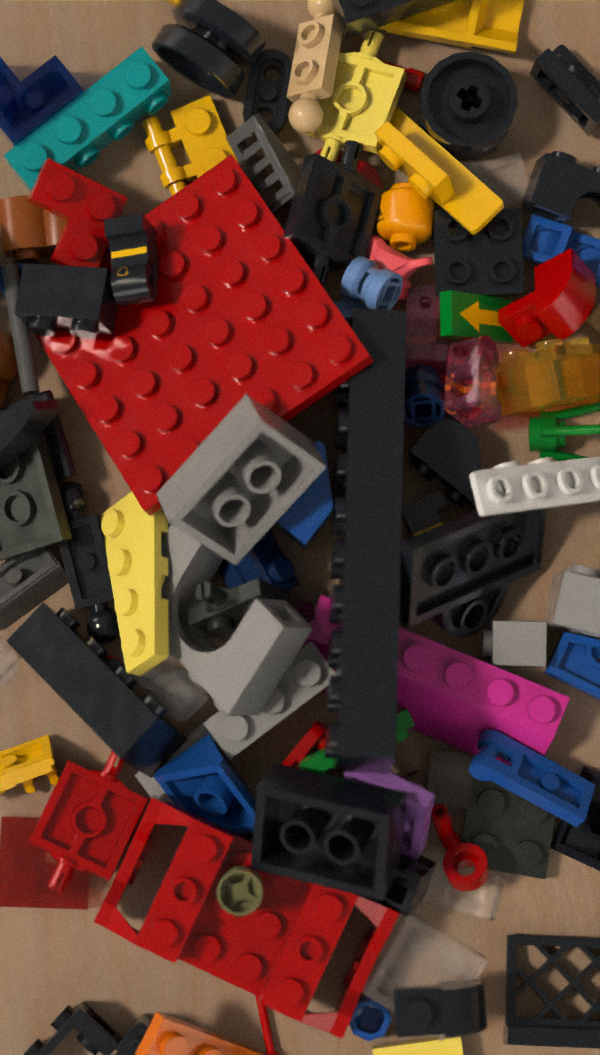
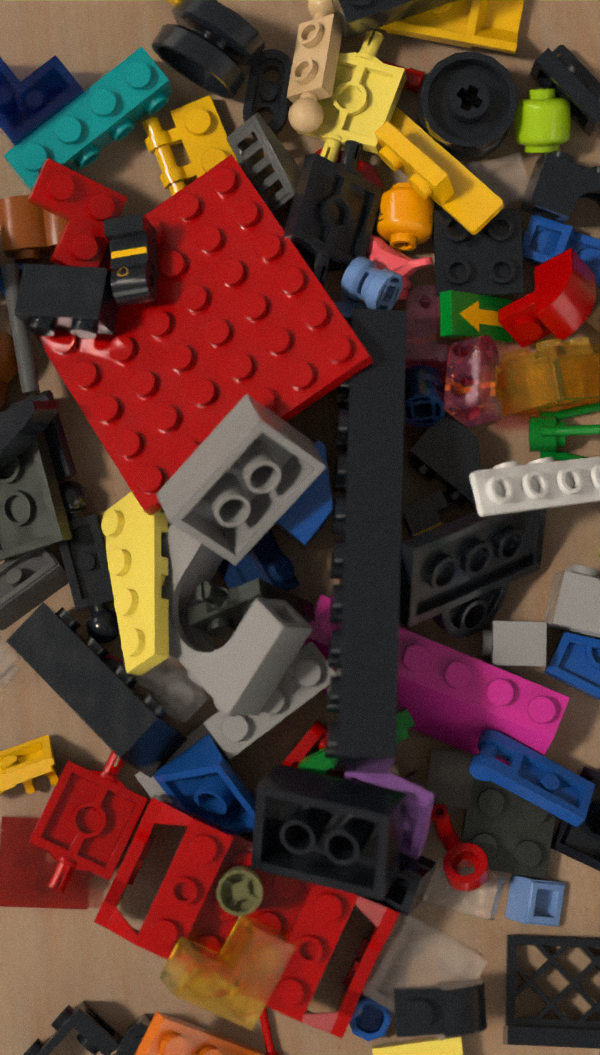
(237, 979): none -> clear yellow brick
(535, 900): none -> medium blue slope
(542, 121): none -> lime head

